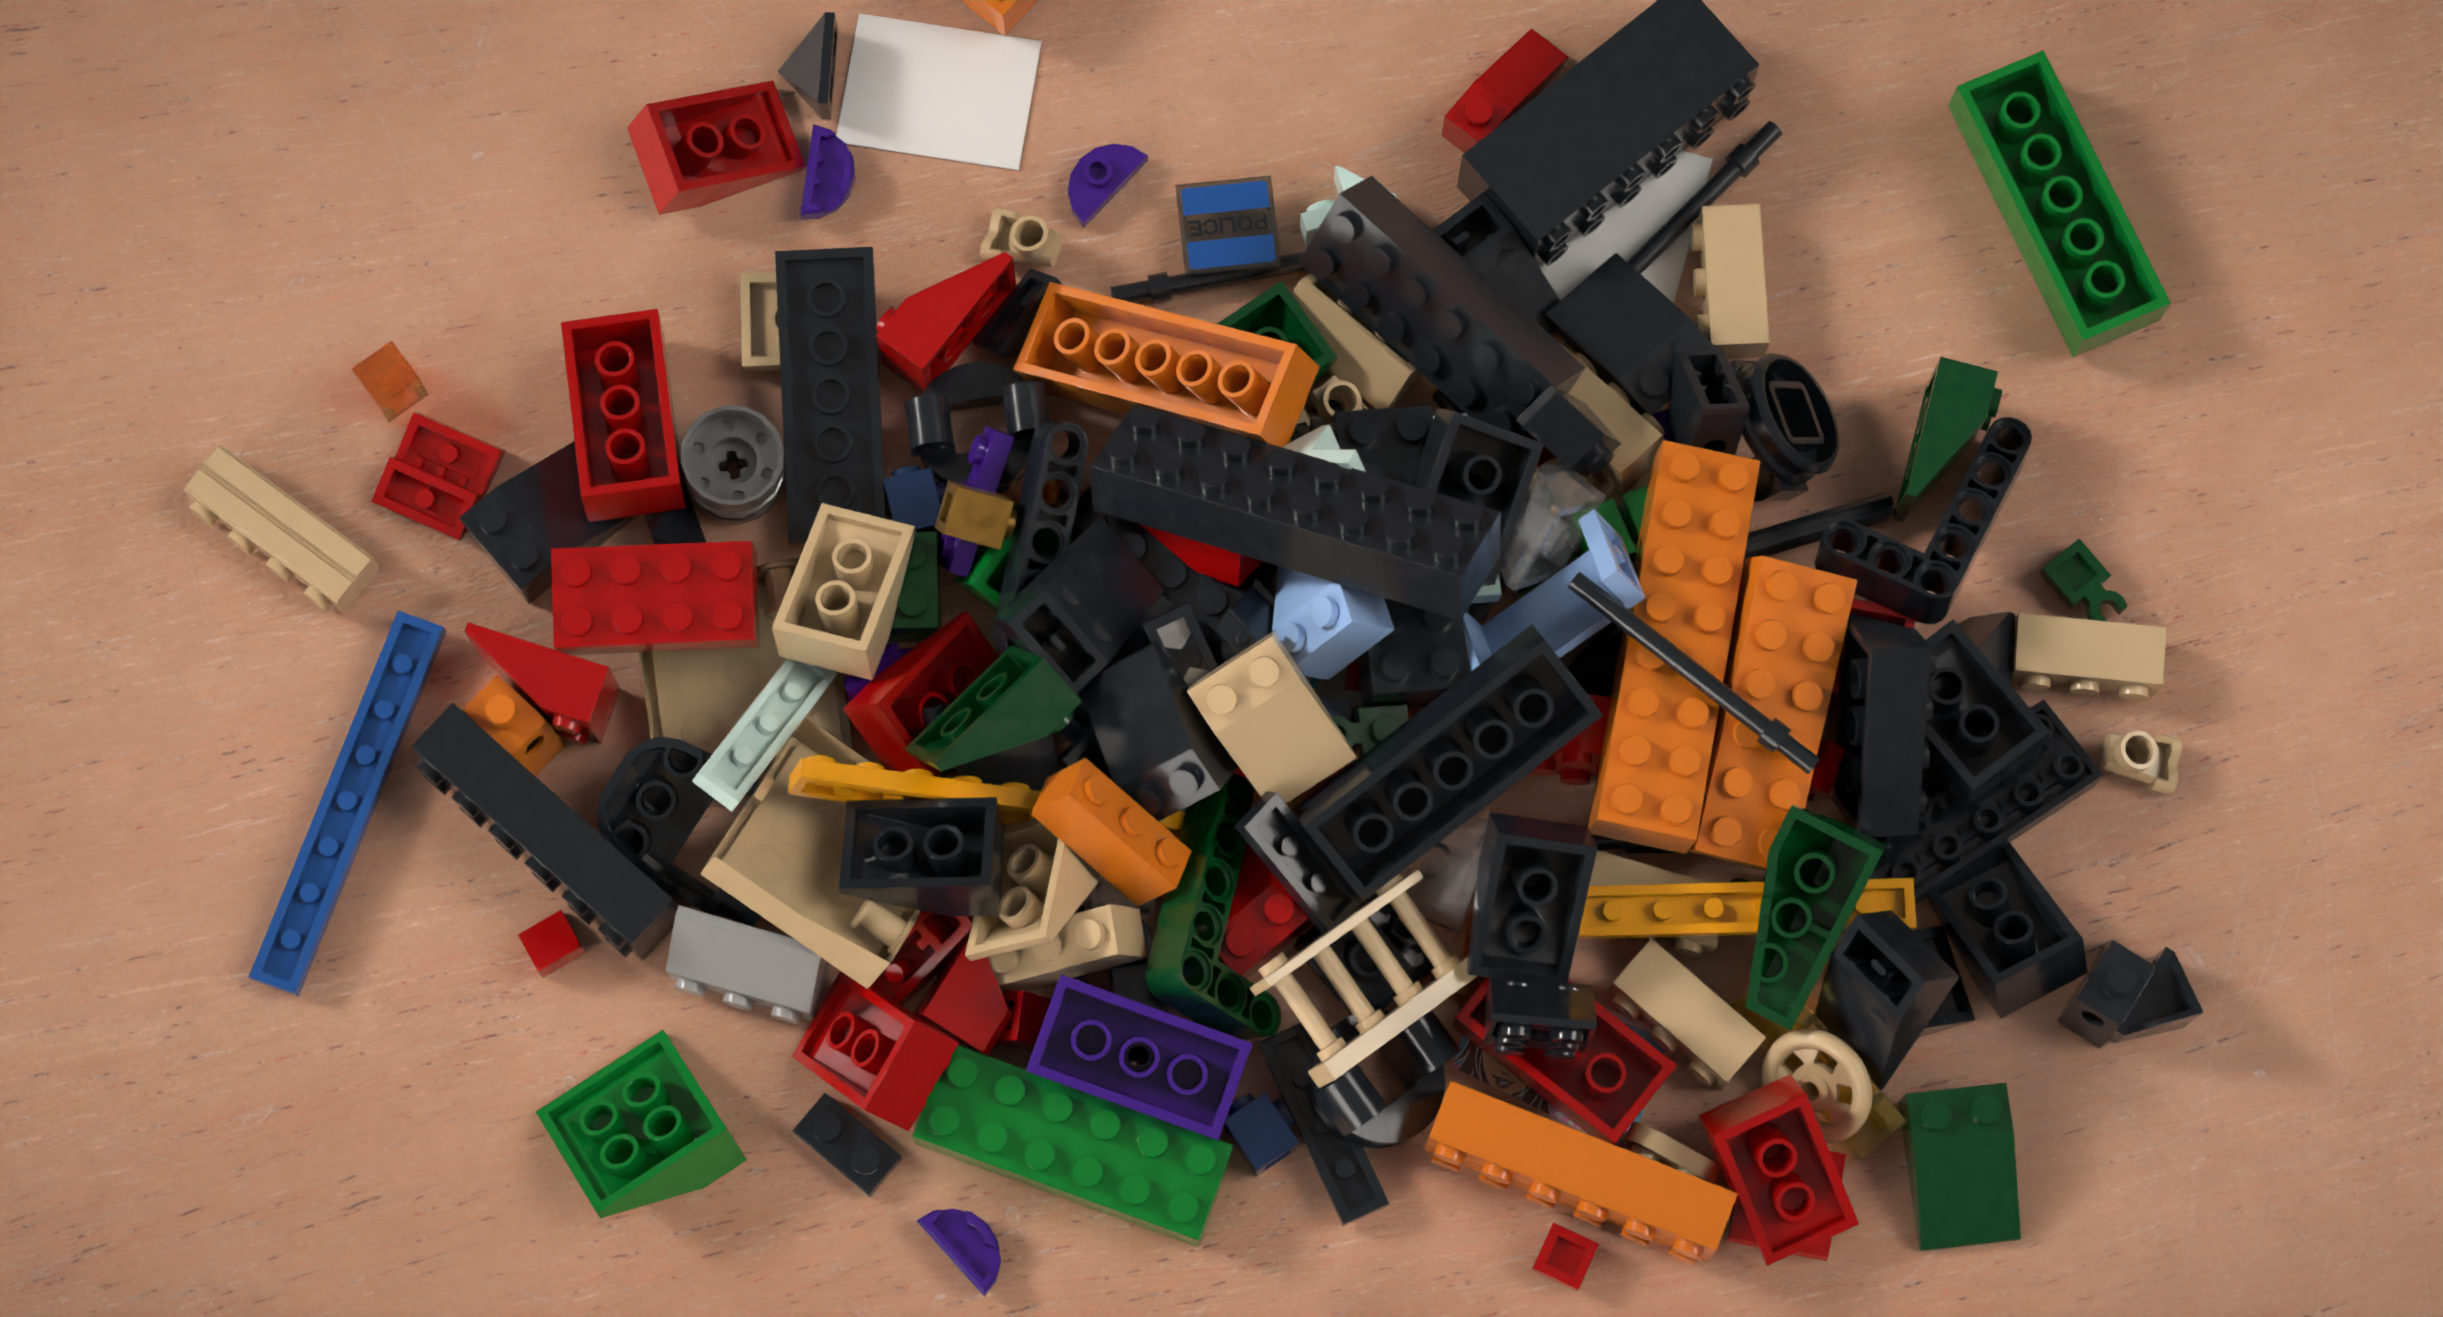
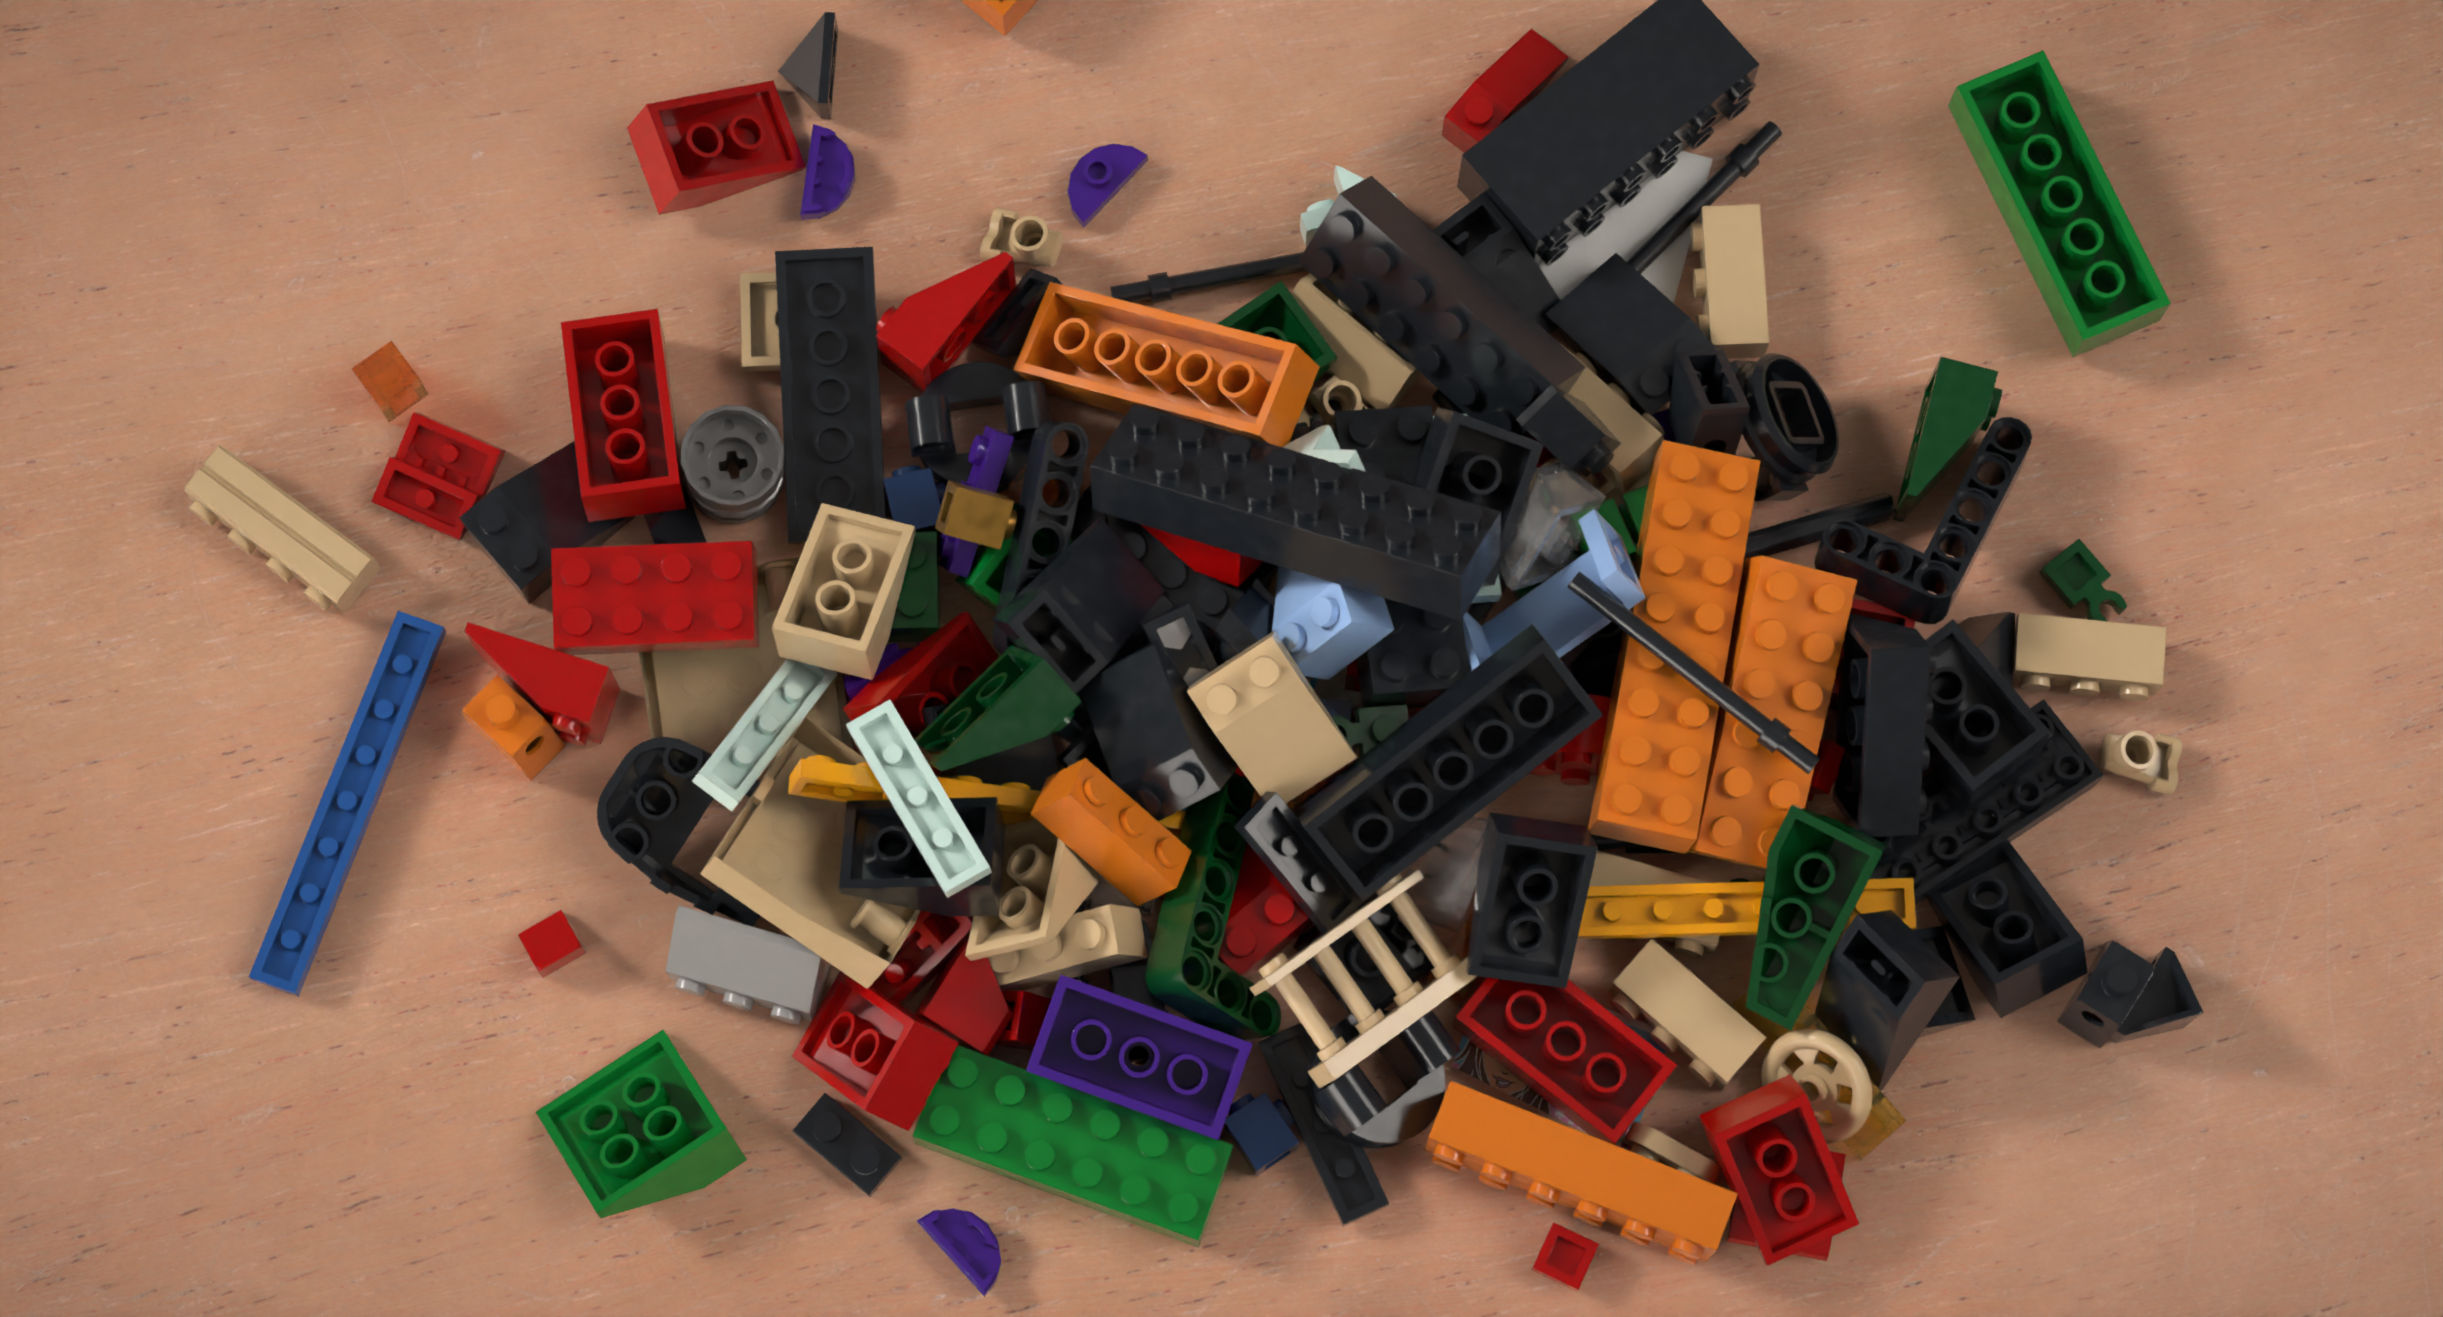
(552, 836): black brick -> none
(918, 798): none -> light aqua plate
(938, 91): white sticker -> none
(1228, 225): piece -> none
(1539, 1016): black slope -> none
(1961, 1166): dark green slope -> none

